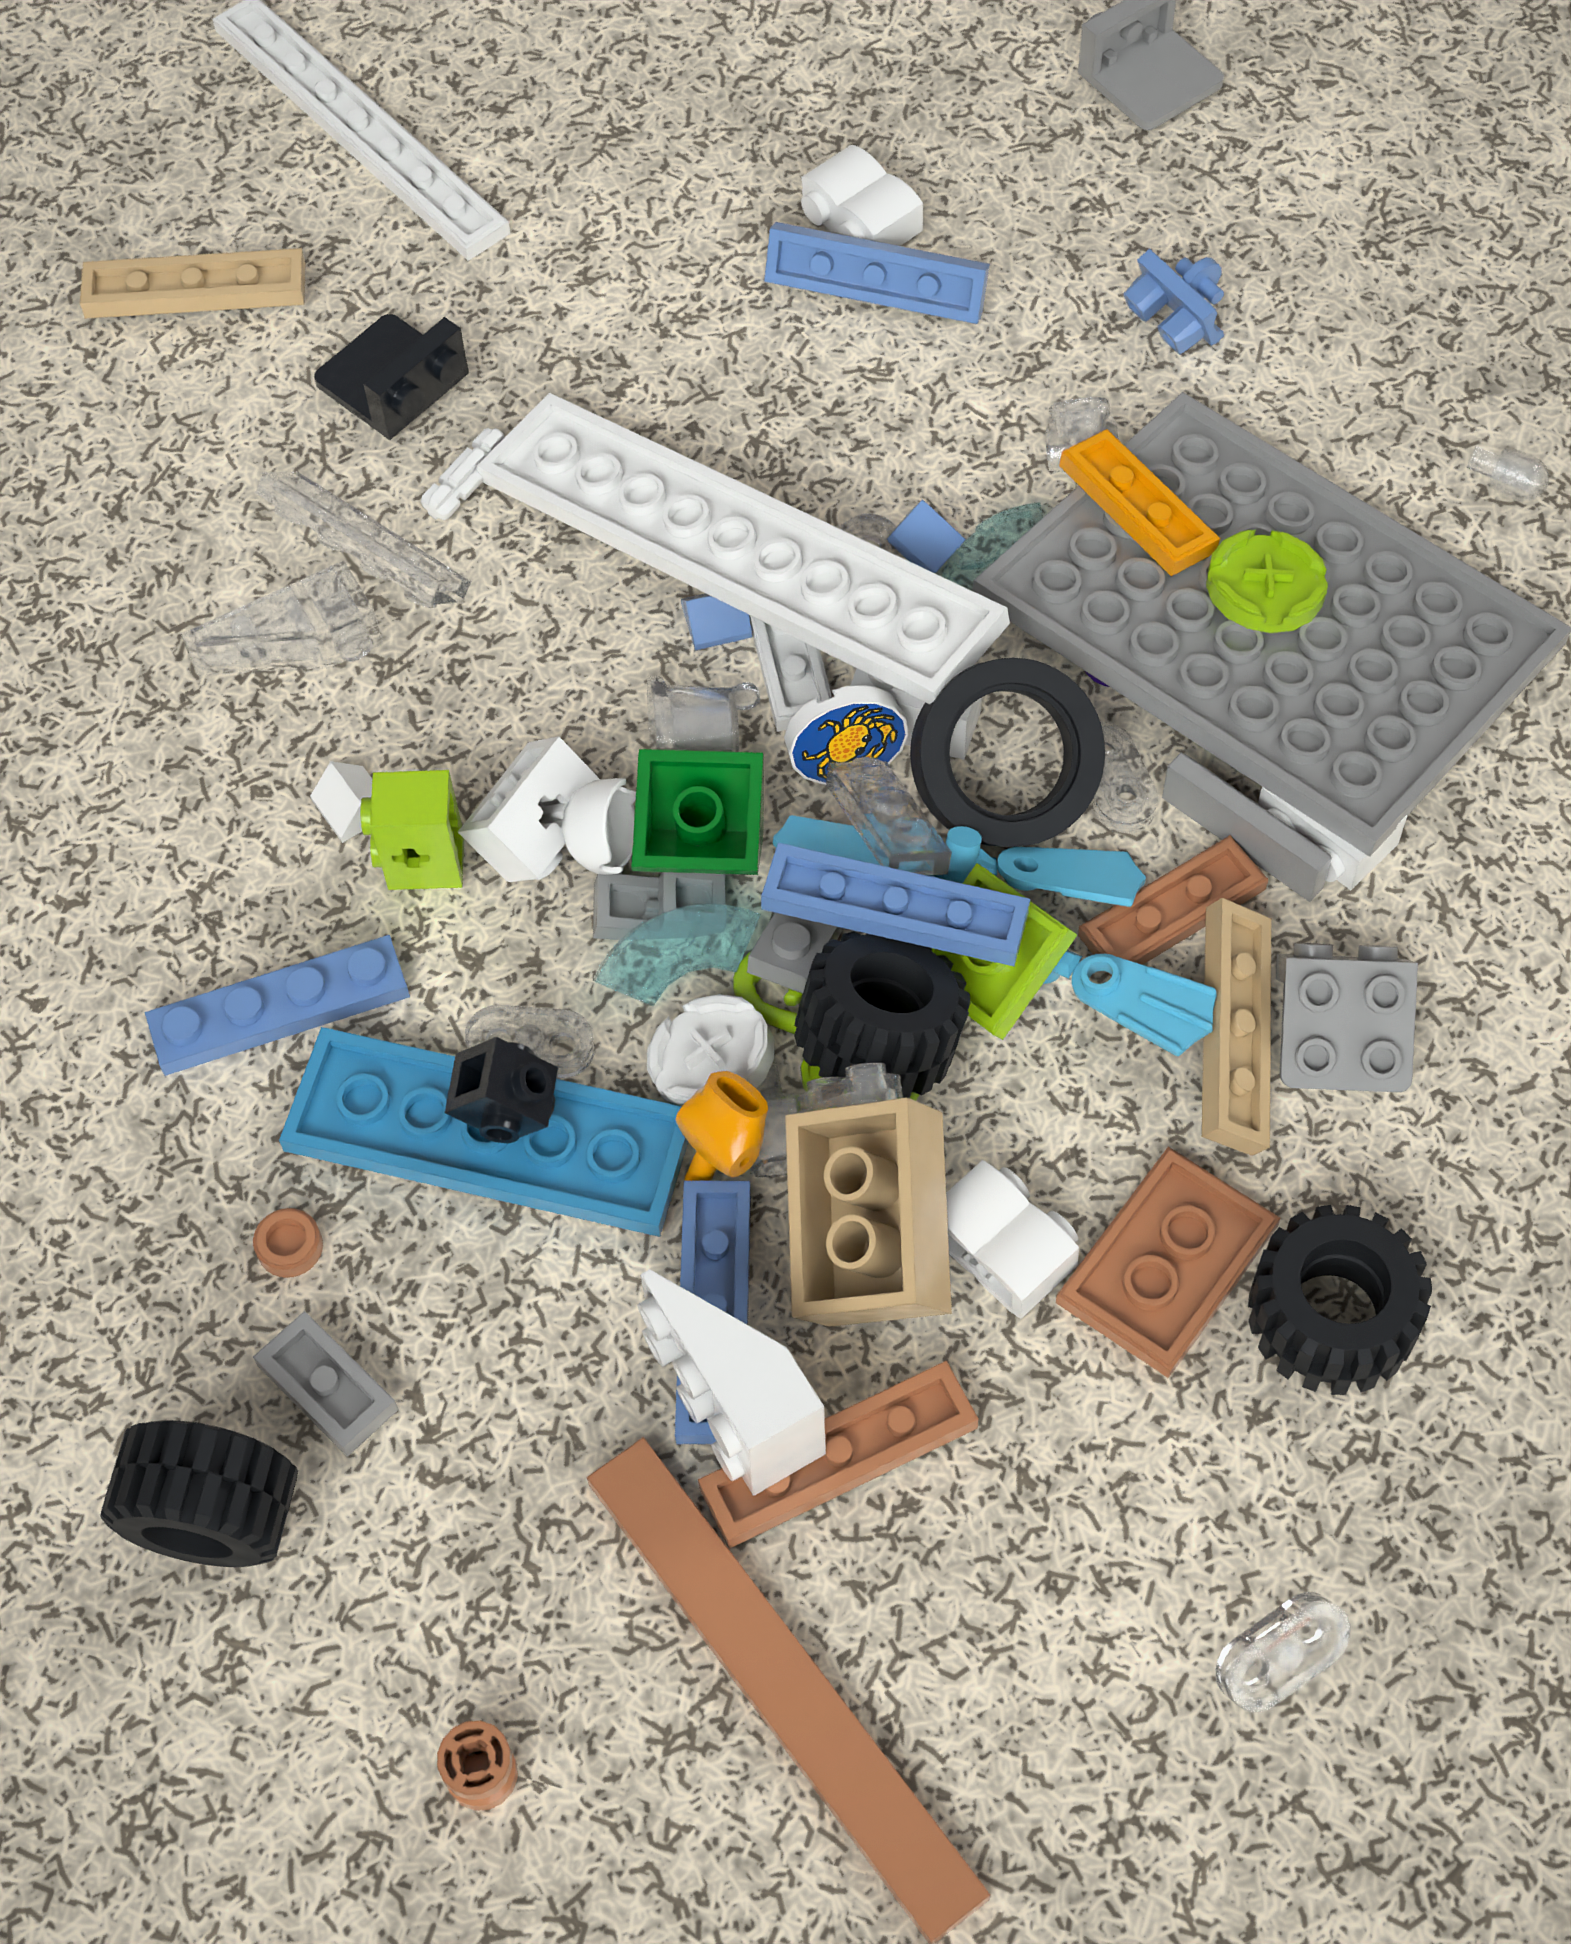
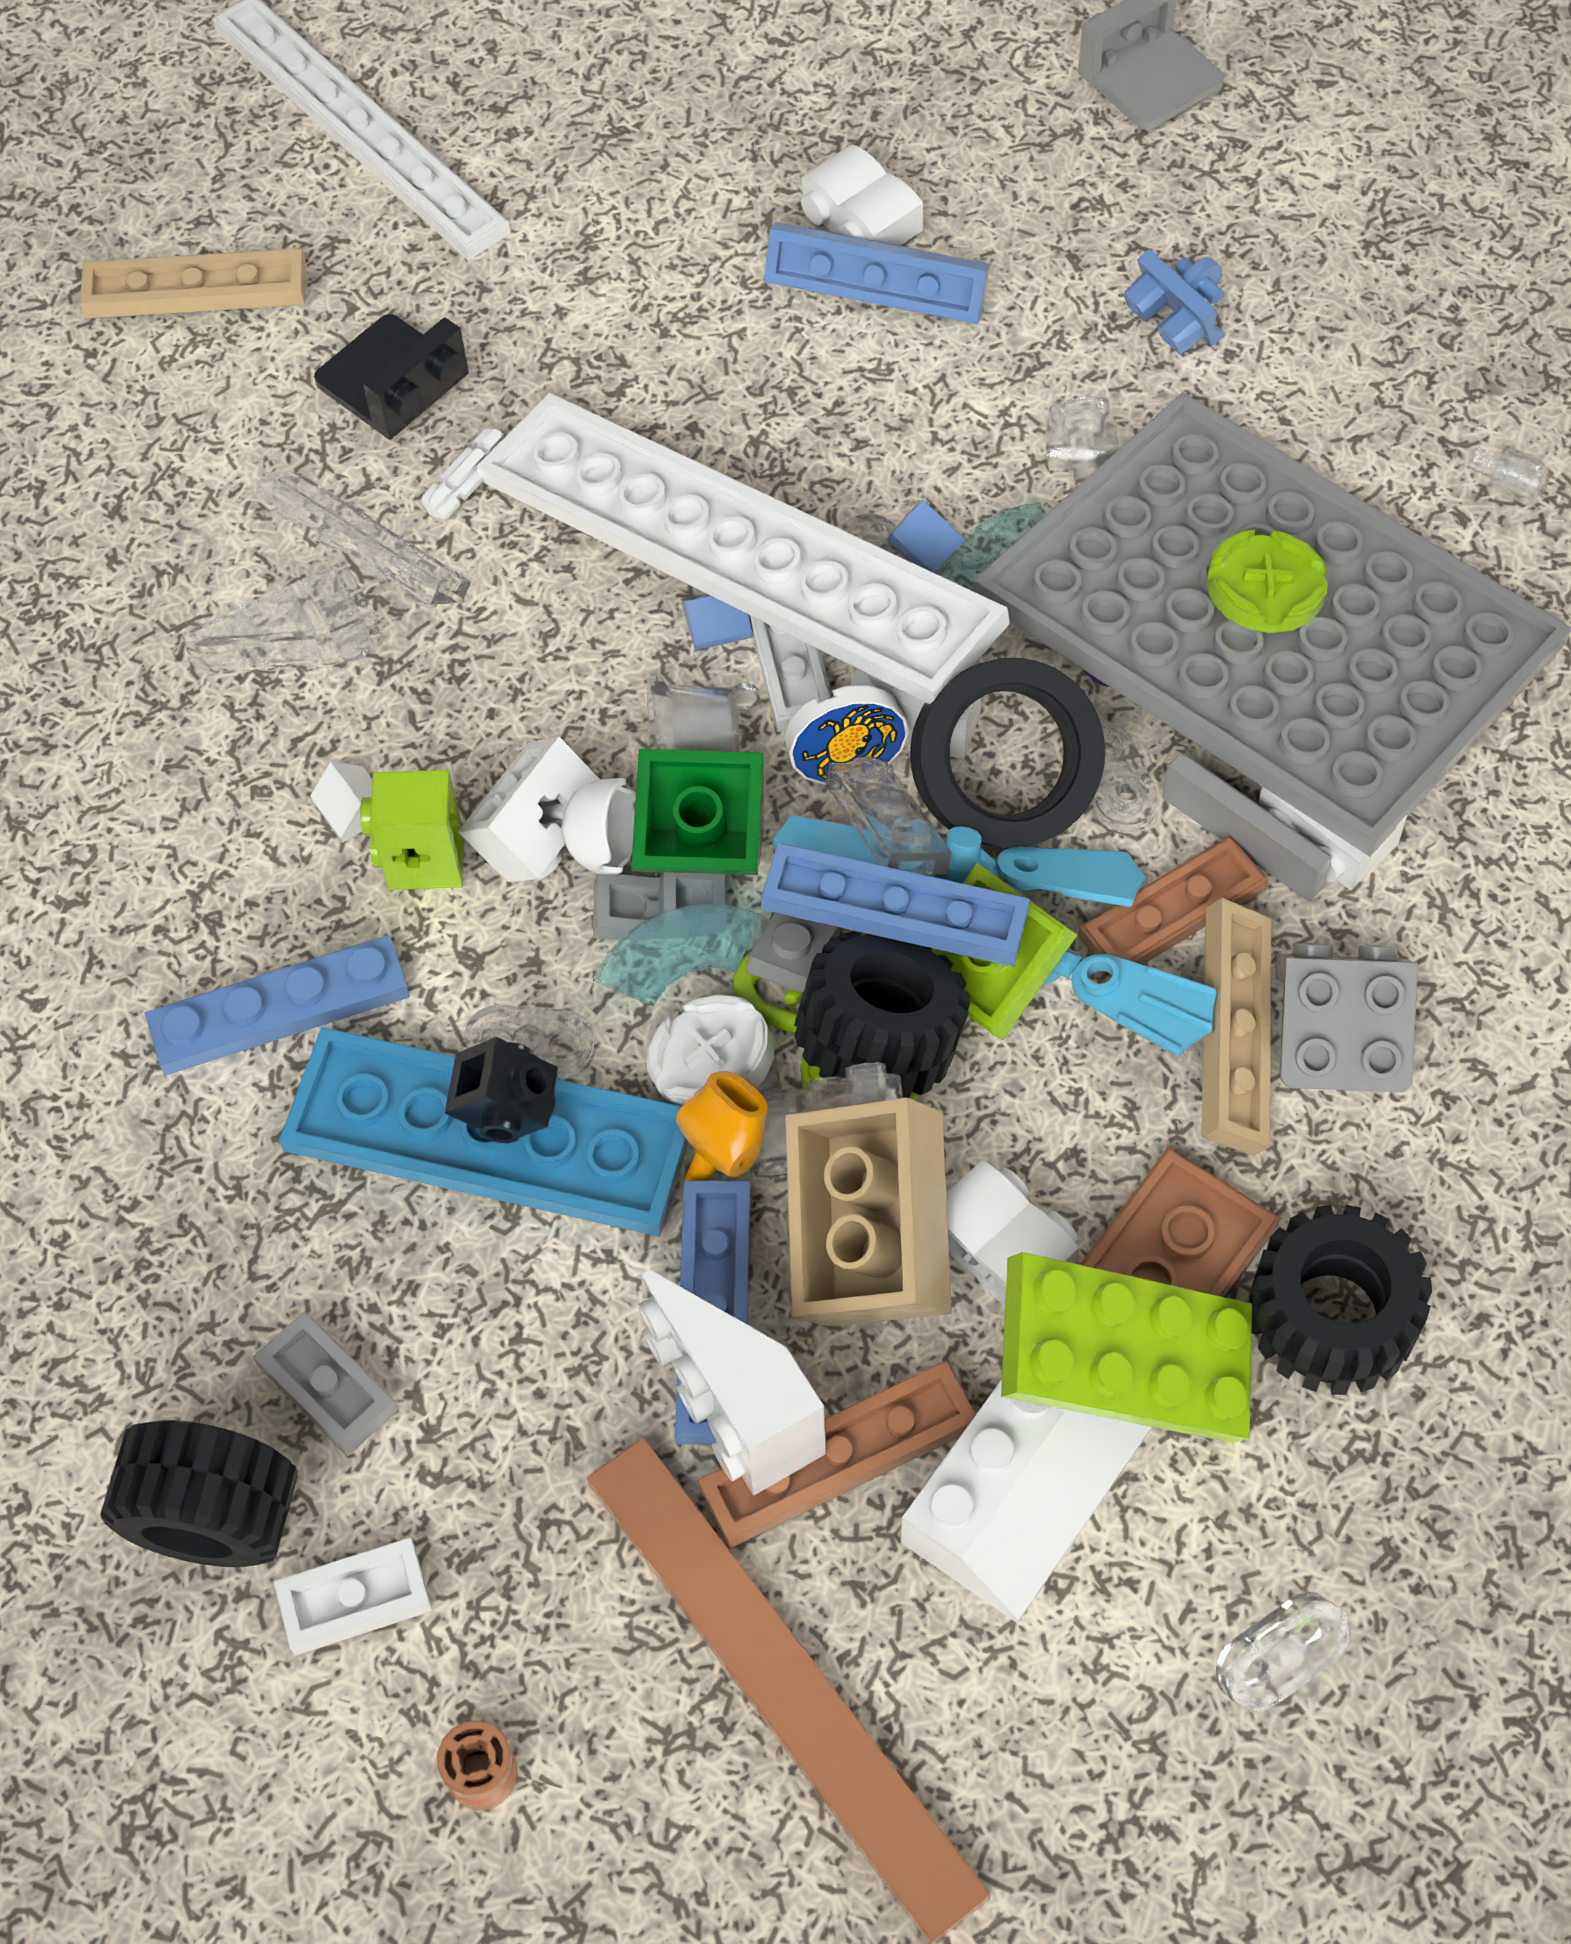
(288, 1242): nougat tile -> none
(352, 1596): none -> white plate
(1016, 1496): none -> white slope
(1126, 1348): none -> lime plate
(1139, 502): light orange tile -> none

